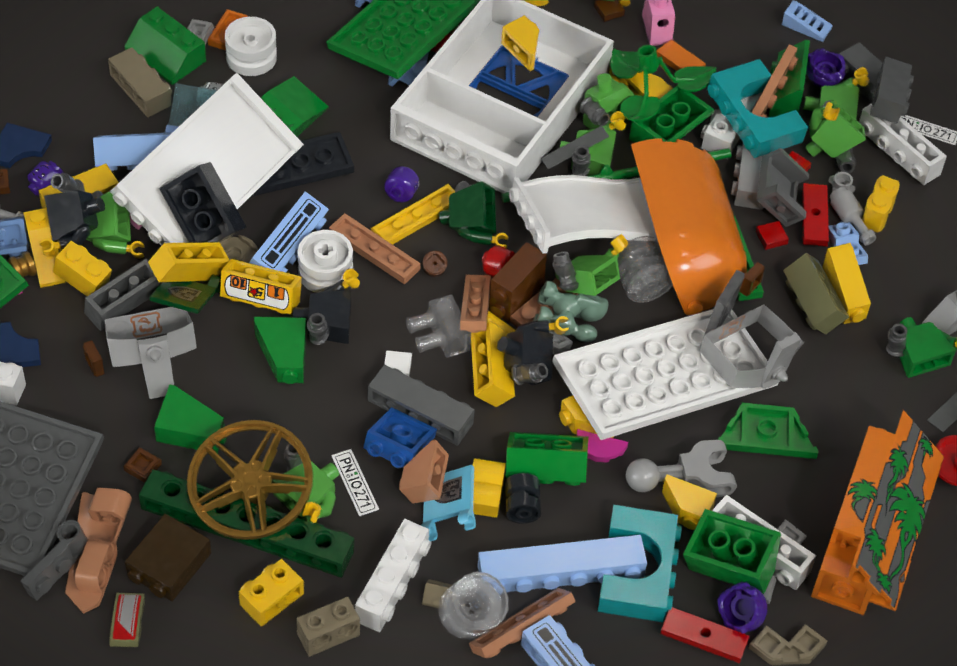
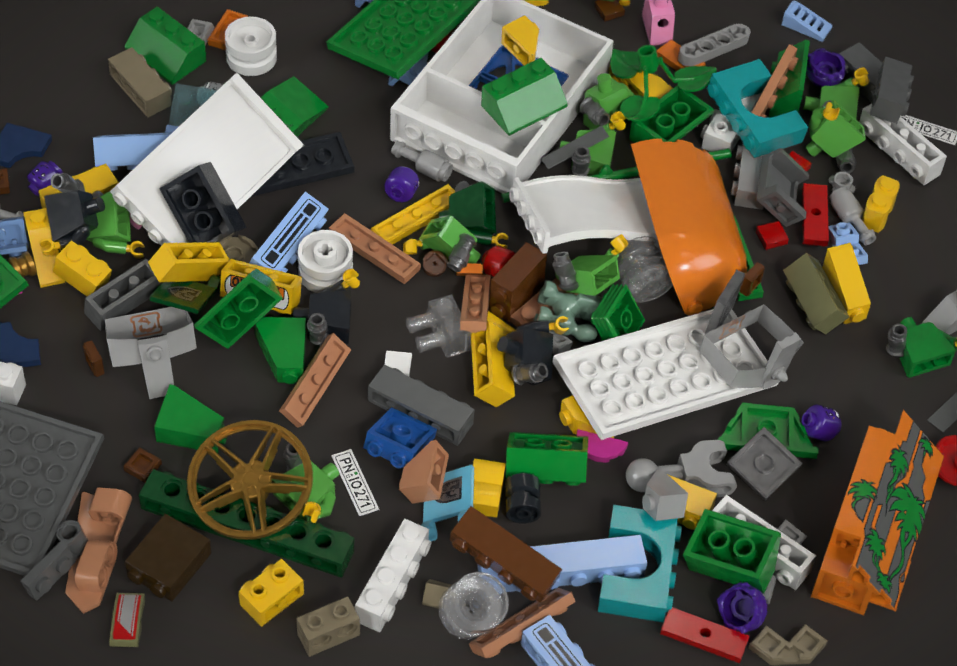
(240, 309): none -> green slope
(315, 380): none -> nougat plate
(426, 162): none -> light grey piece
(448, 237): none -> bright green torso
(471, 269): none -> orange tile
(505, 554): none -> reddish brown brick
(523, 96): none -> slope
(617, 313): none -> green brick
(664, 497): none -> light grey slope
(692, 53): none -> light grey beam
(764, 463): none -> flat silver tile
(821, 422): none -> dark purple head

